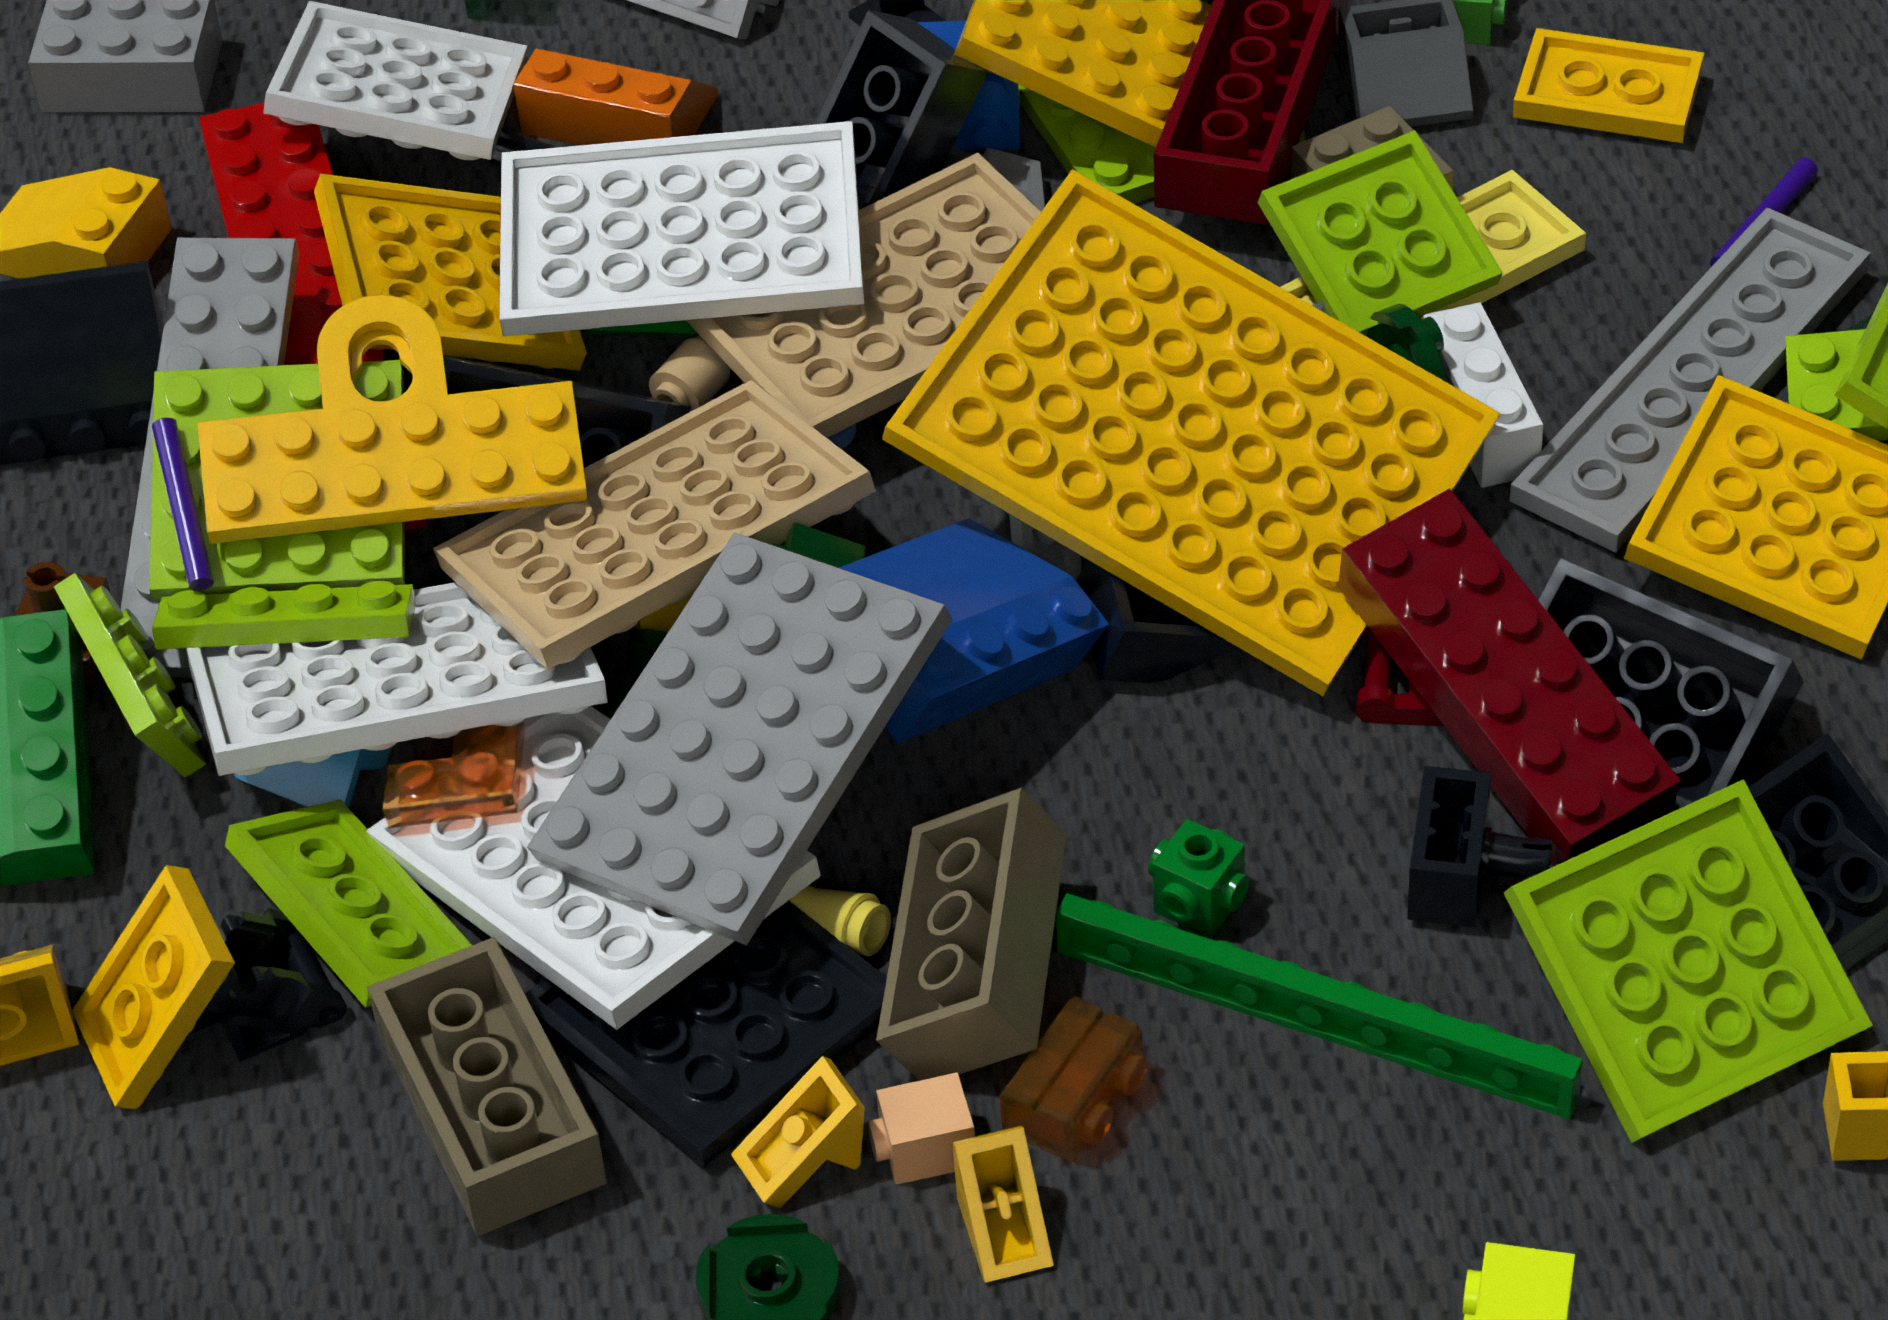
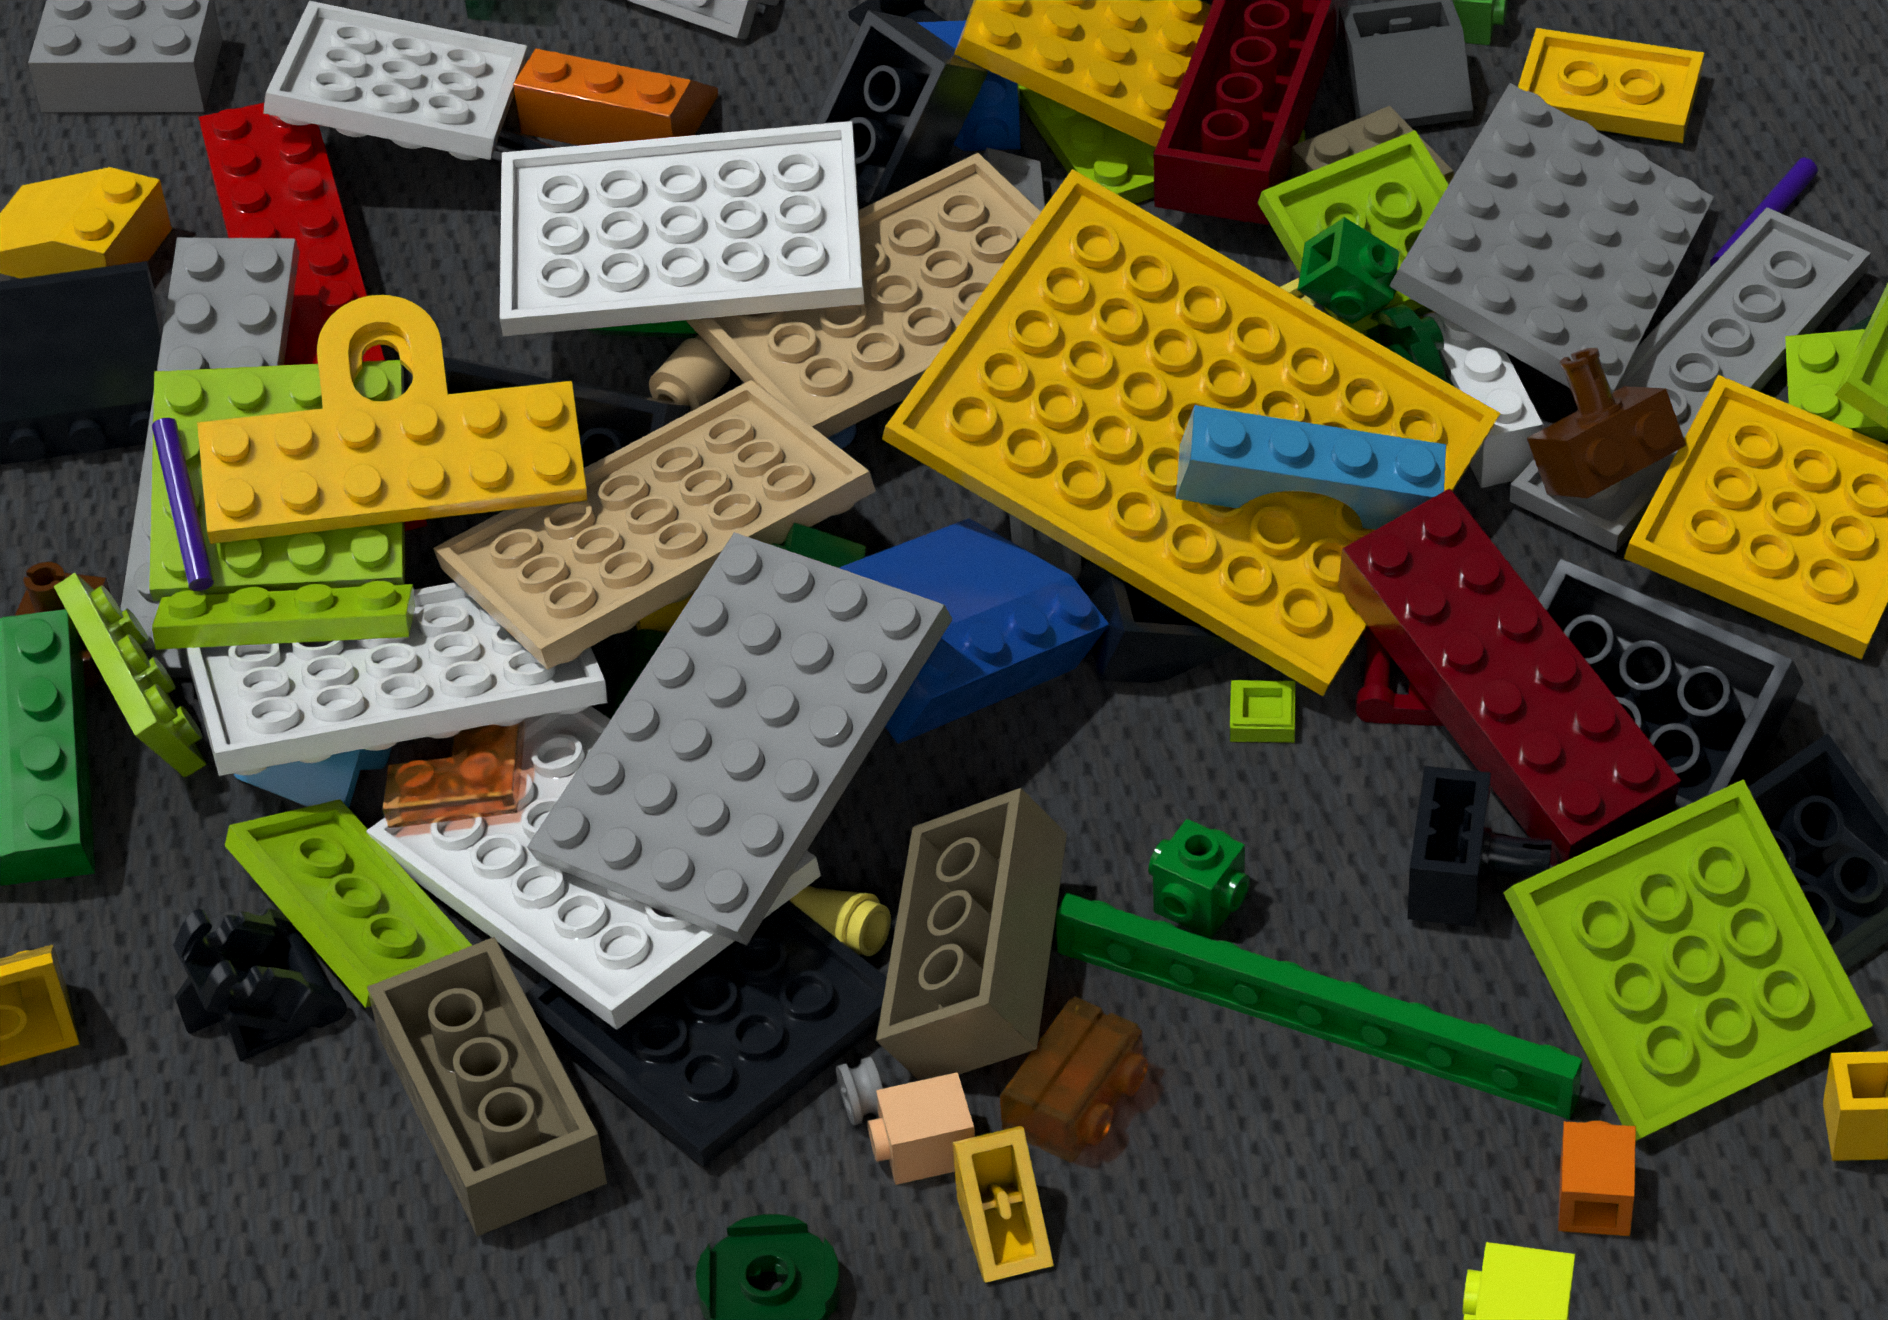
(152, 987): yellow plate -> none
(440, 255): yellow plate -> none
(810, 1125): yellow slope -> none
(859, 1089): none -> light grey bush
(1241, 456): none -> dark azure arch
(1262, 711): none -> lime tile
(1348, 270): none -> green brick
(1552, 239): none -> light grey plate
(1597, 1178): none -> orange brick
(1607, 435): none -> reddish brown brick

